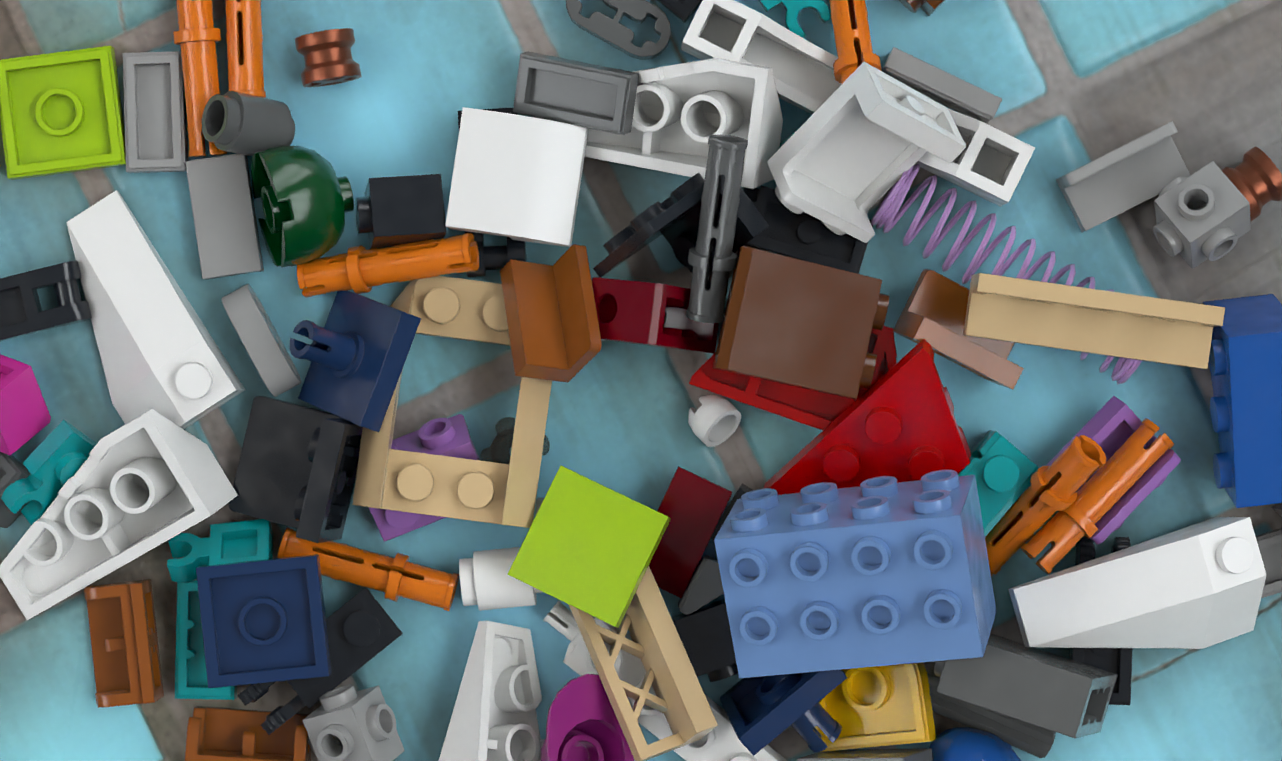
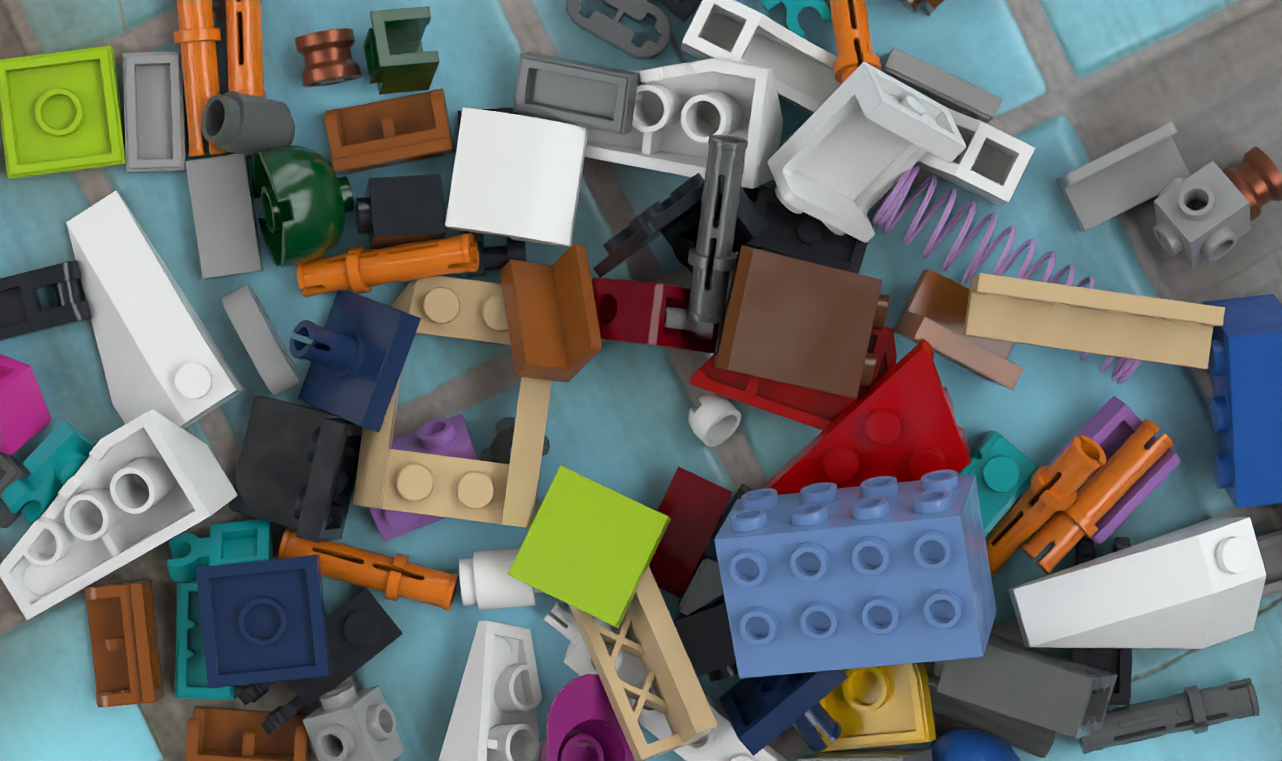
(389, 132): none -> dark orange hinge
(396, 51): none -> dark green window
(1180, 712): none -> dark grey pin

